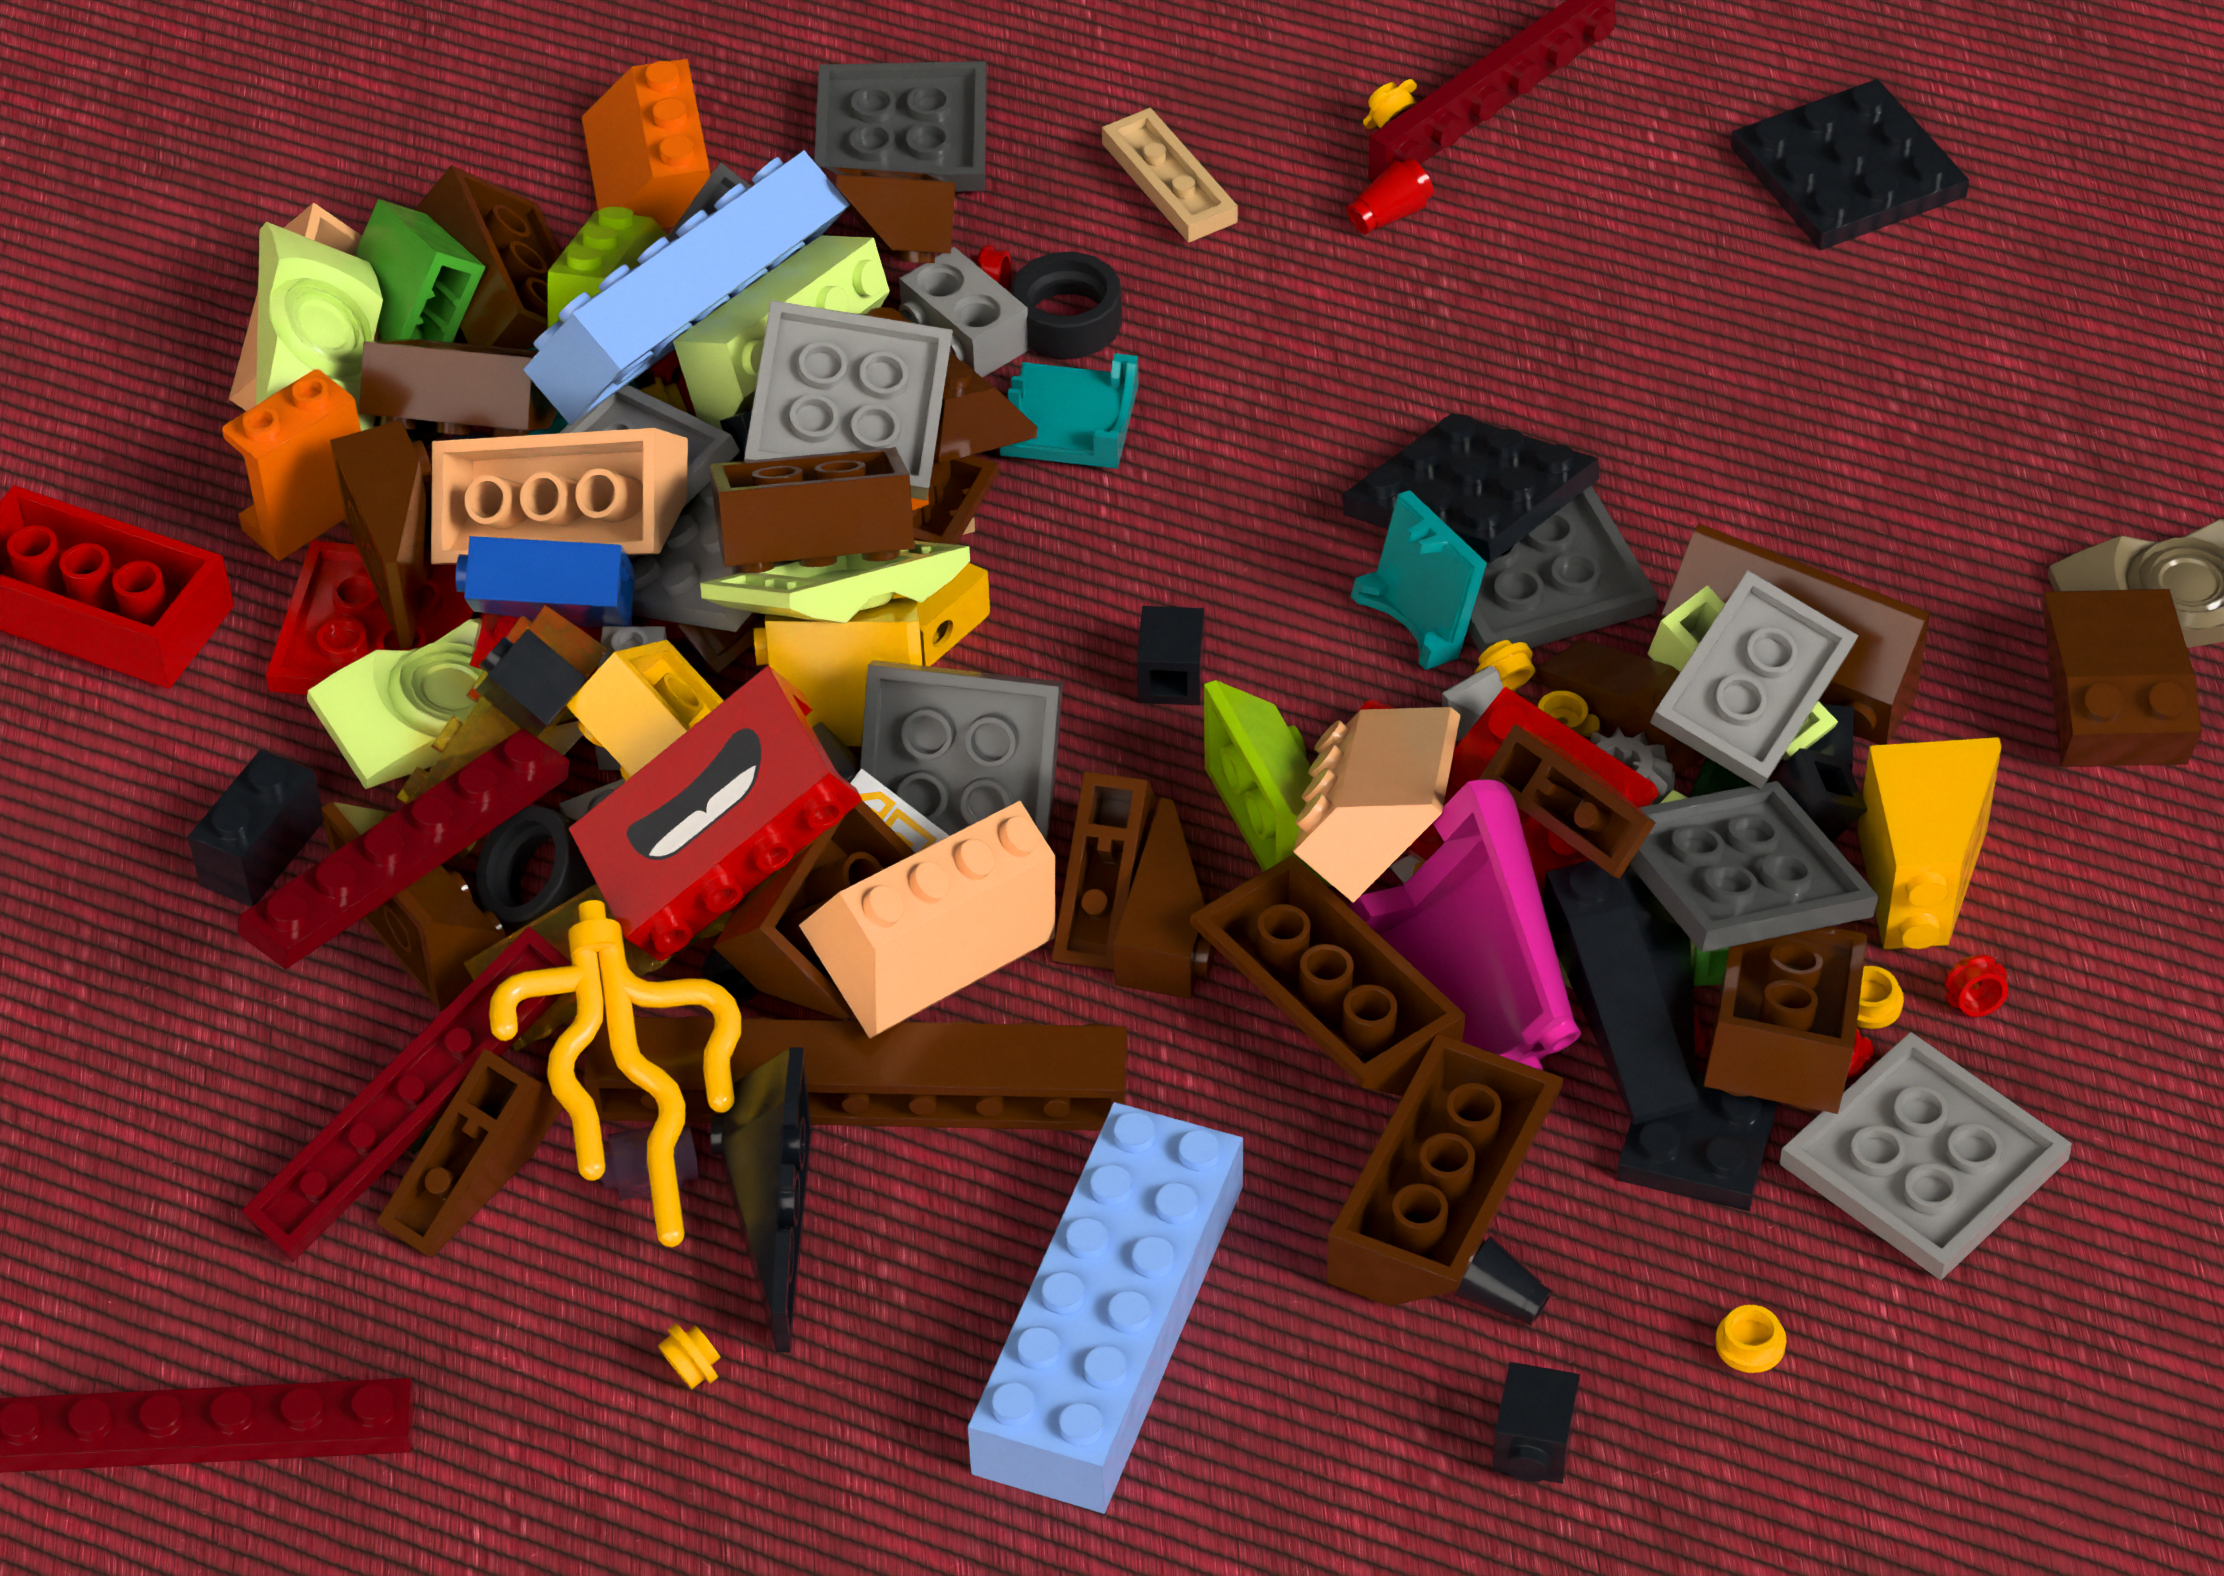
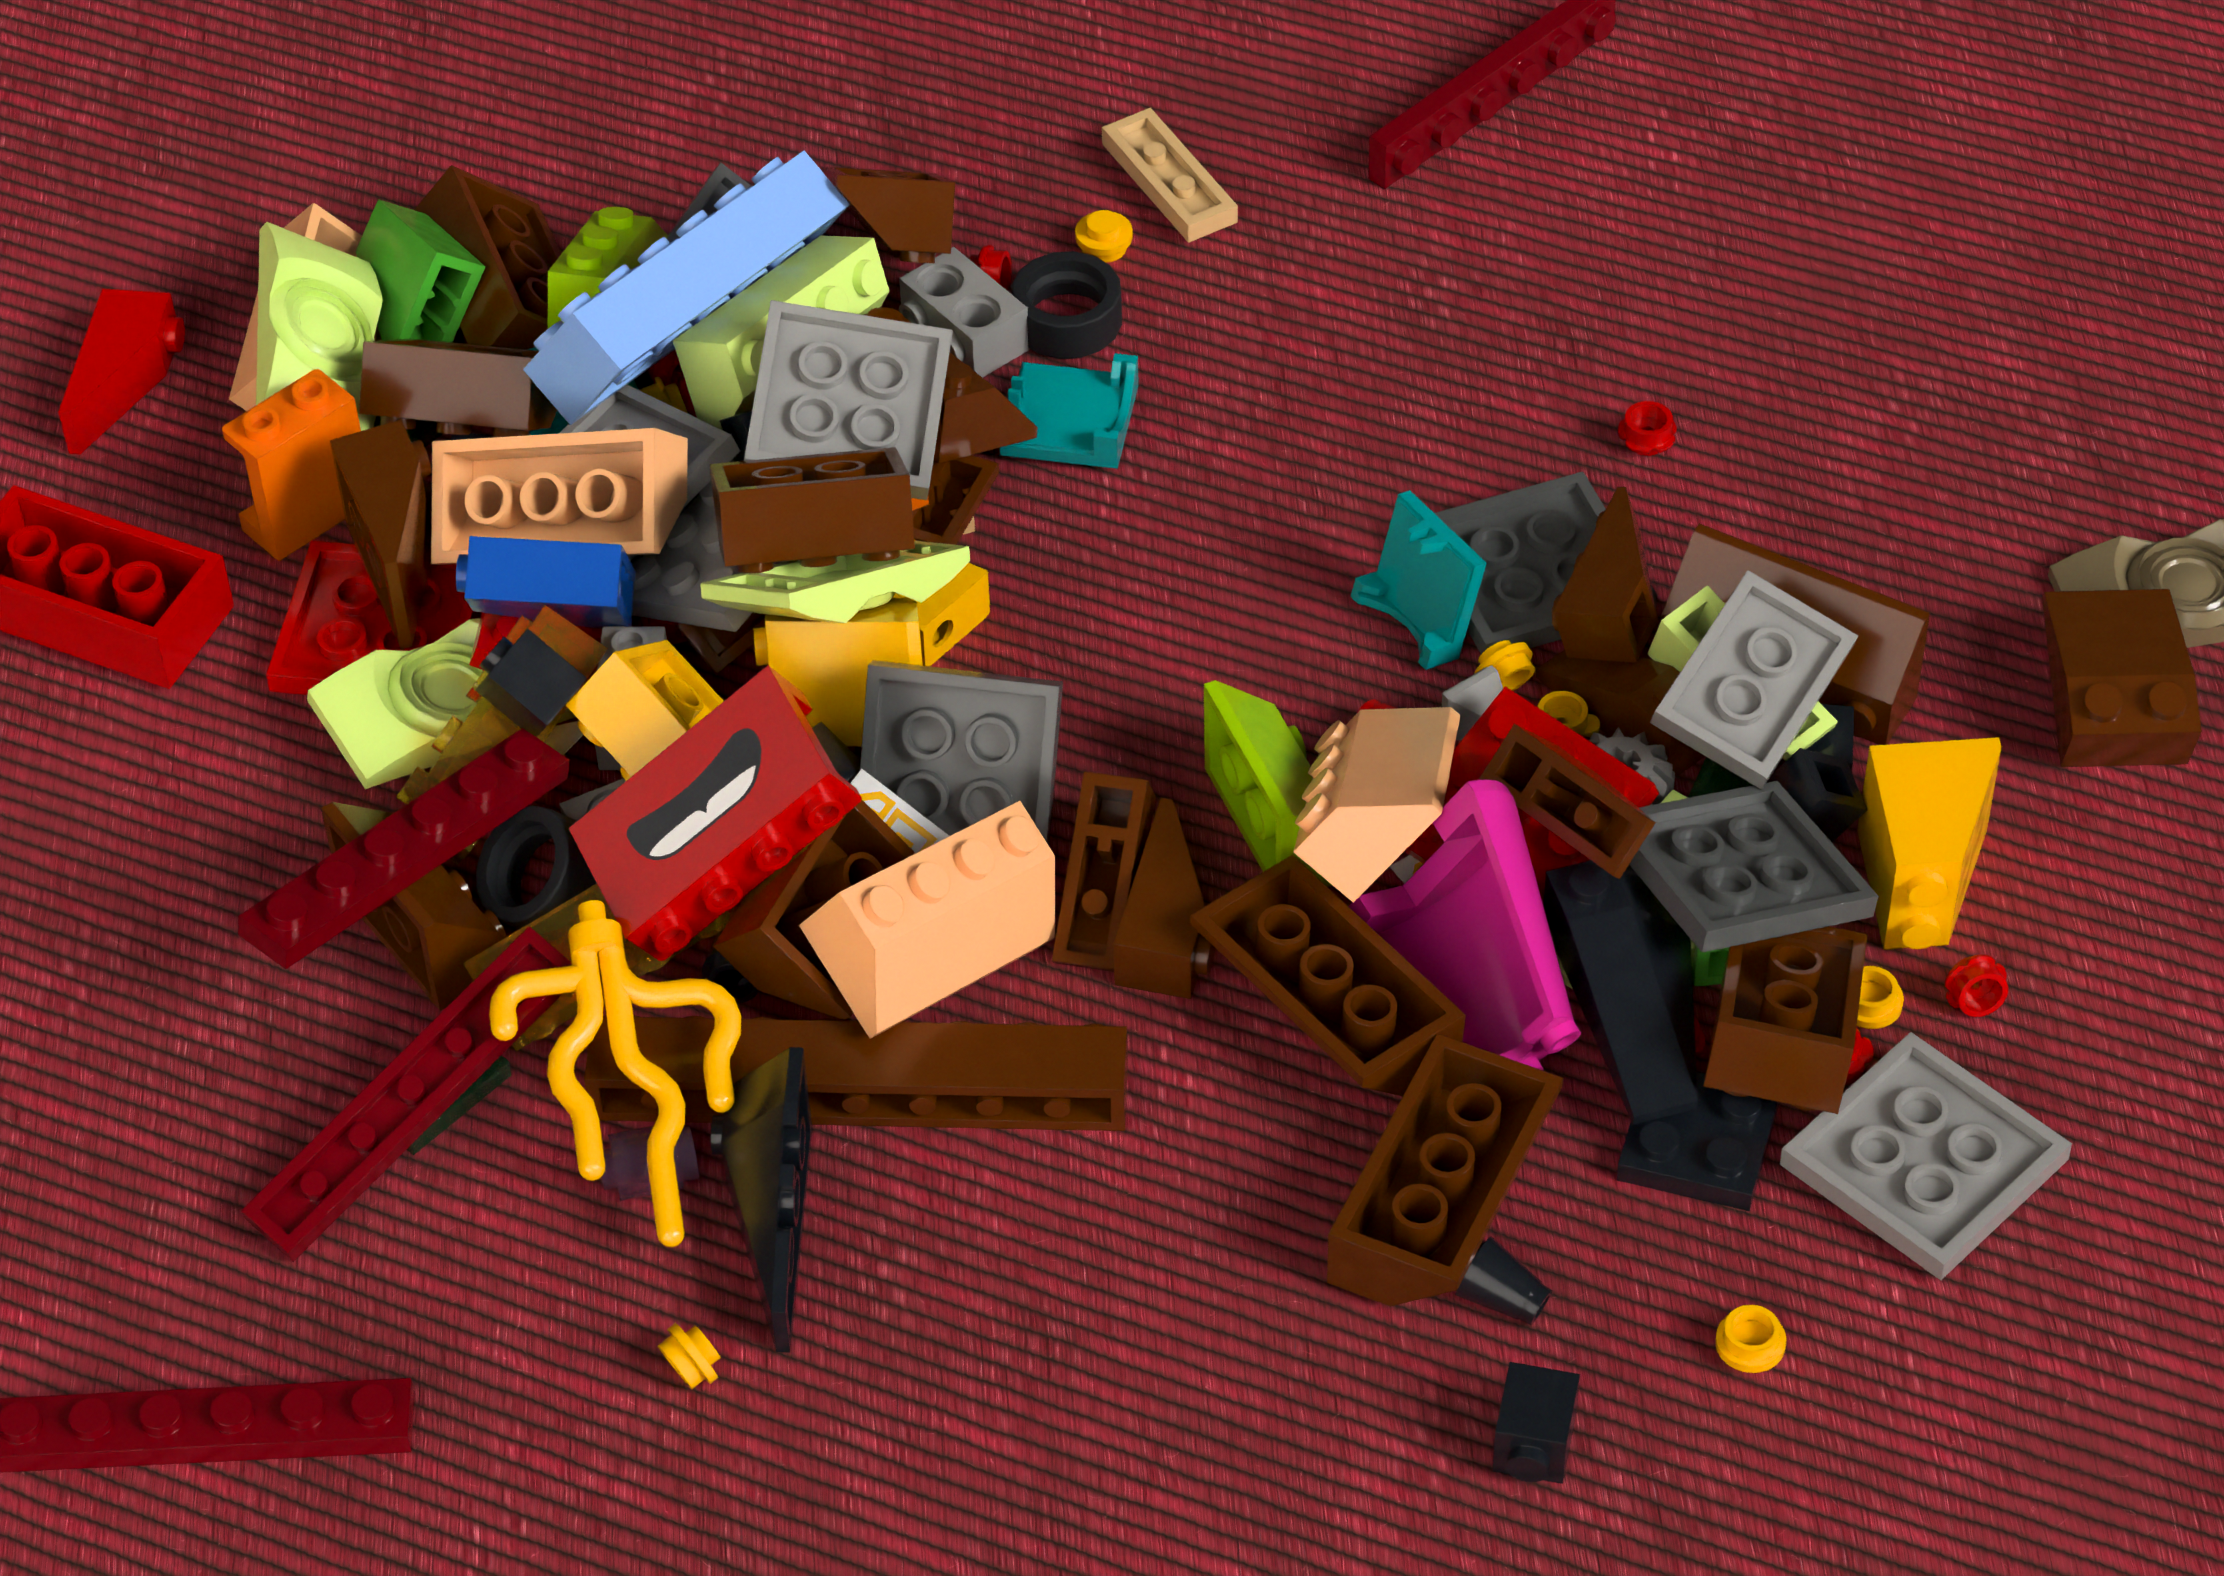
(119, 361): none -> red slope
(256, 828): black brick -> none
(471, 1152): reddish brown slope -> none
(647, 142): orange slope -> none
(905, 119): dark grey plate -> none
(1104, 235): none -> yellow plate
(1106, 1308): light blue brick -> none
(1170, 655): black brick -> none
(1389, 102): yellow plate -> none
(1391, 196): red cone -> none
(1478, 481): black plate -> none
(1609, 597): none -> reddish brown slope
(1648, 428): none -> red plate
(1849, 164): black plate -> none

